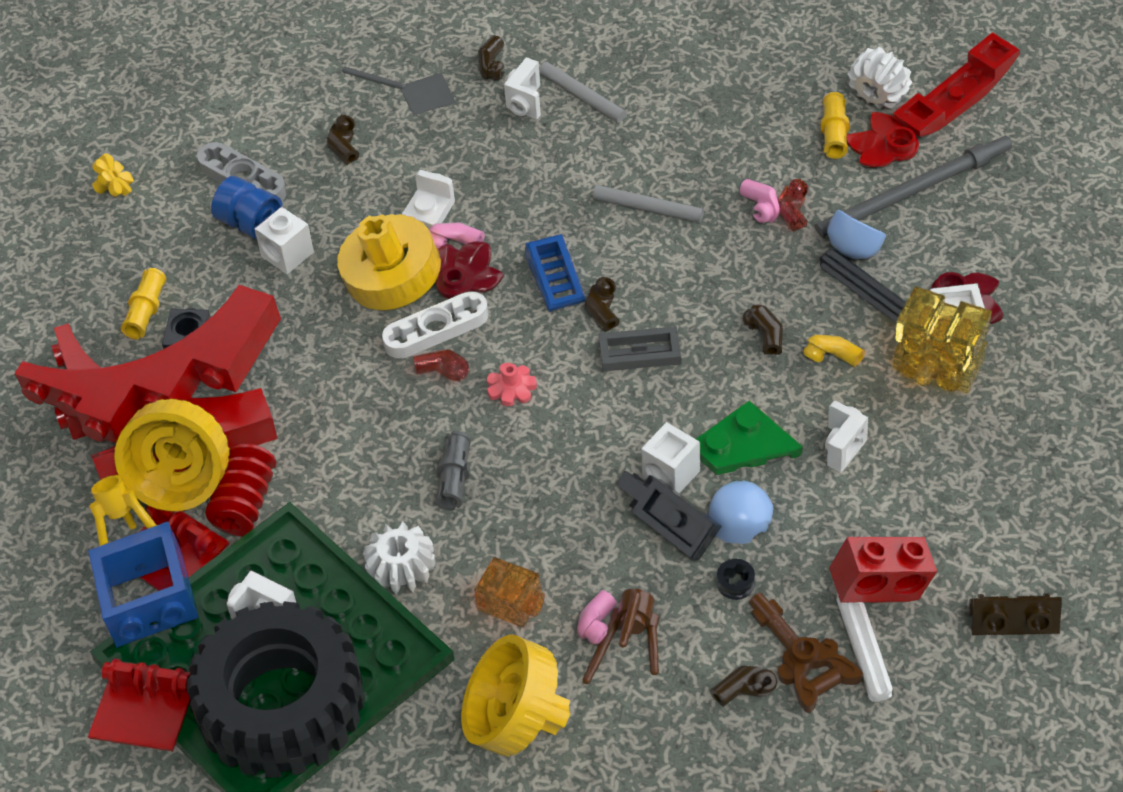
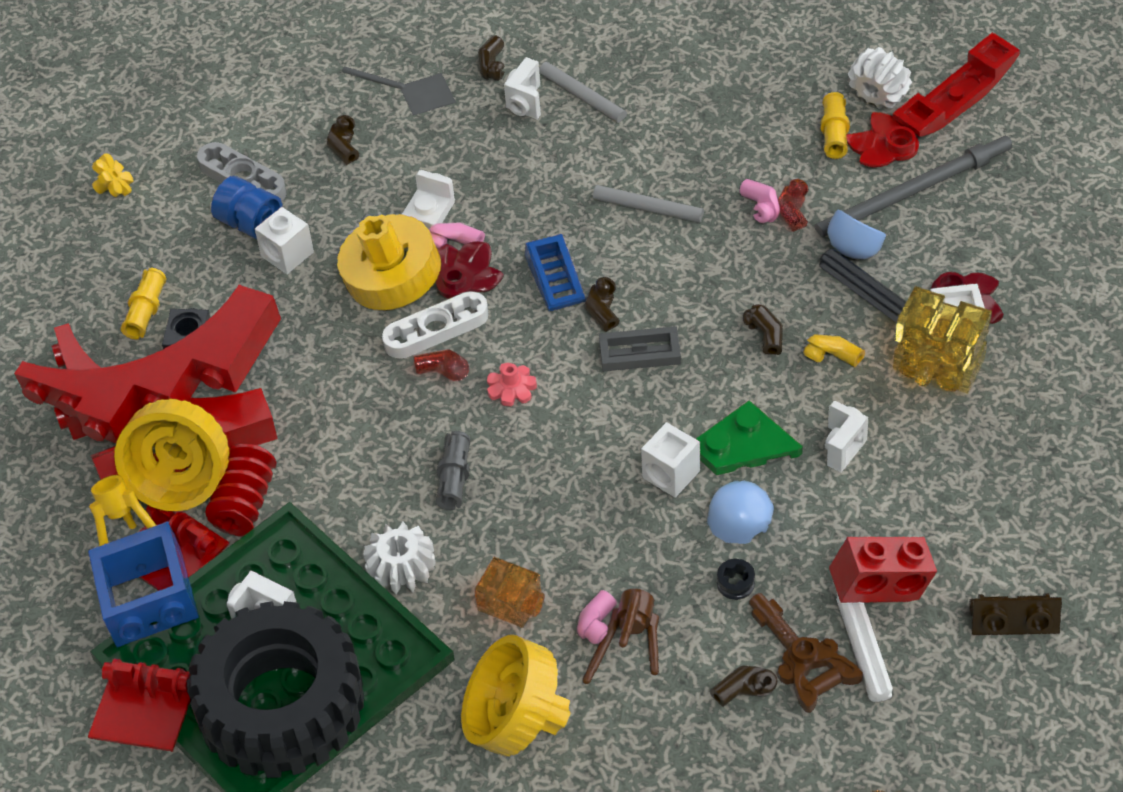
(670, 514): black hinge -> none

